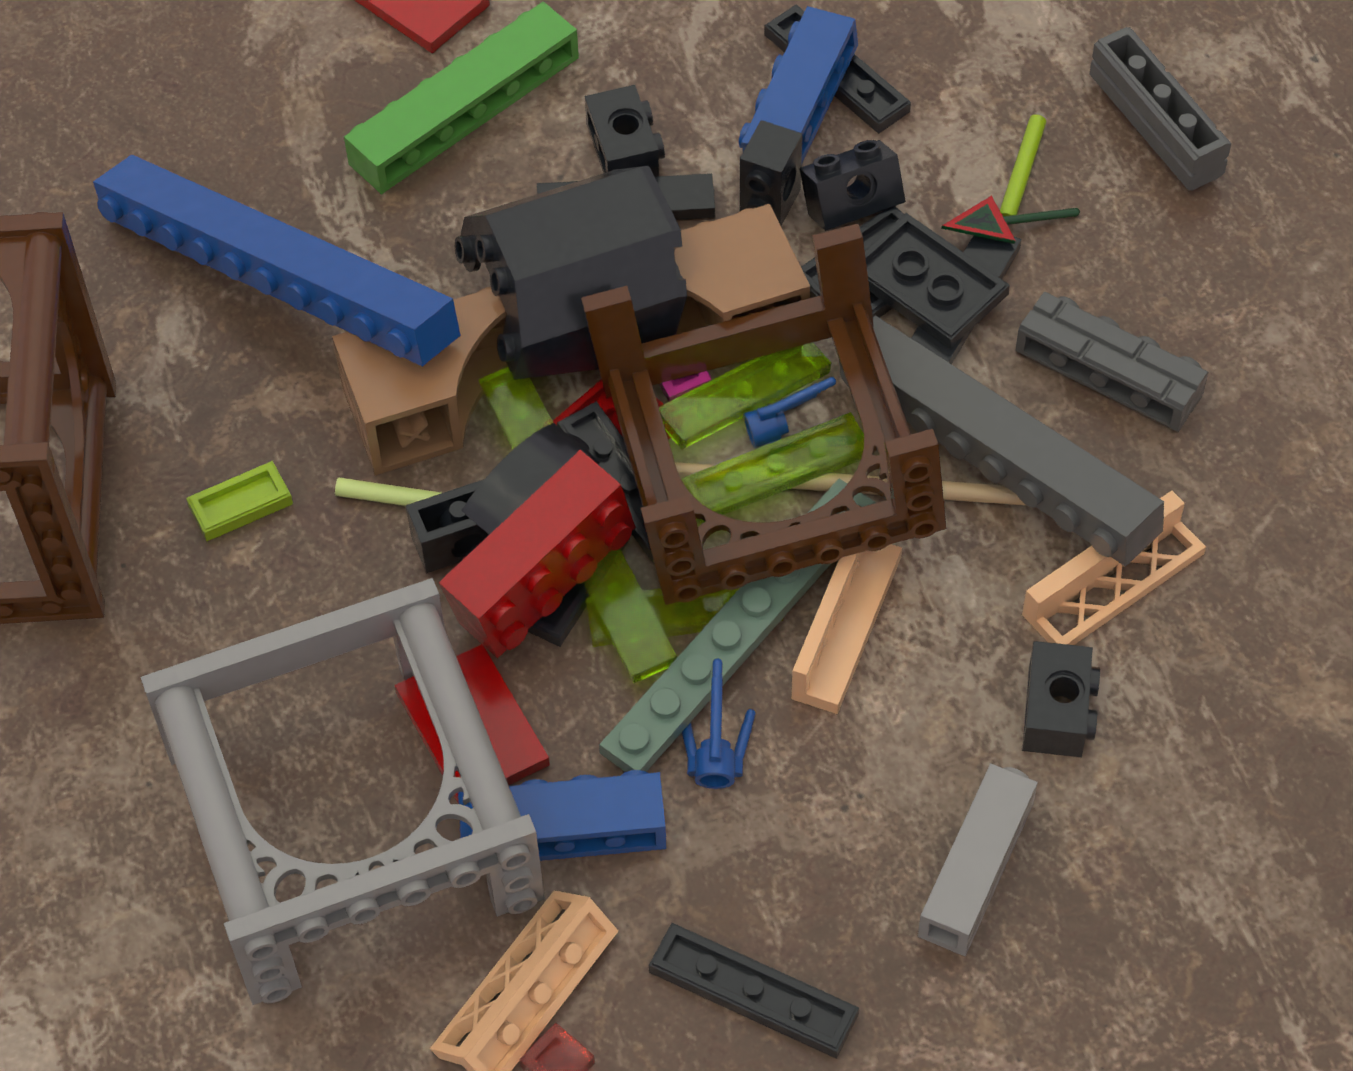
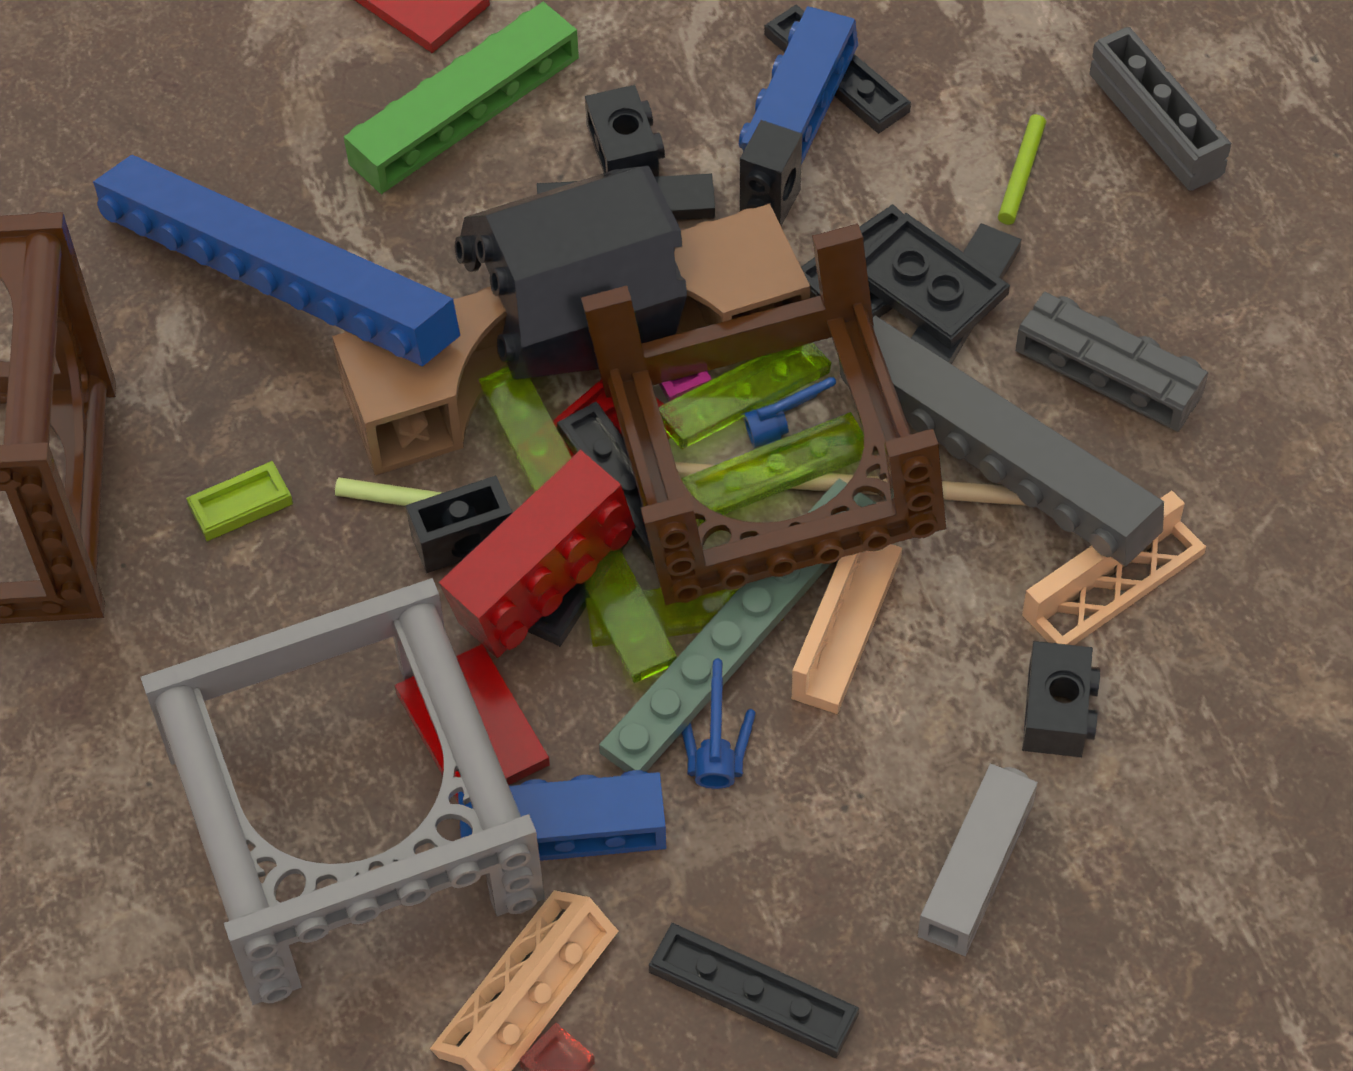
(522, 475): black arch -> none
(874, 189): black brick -> none
(987, 221): piece -> none

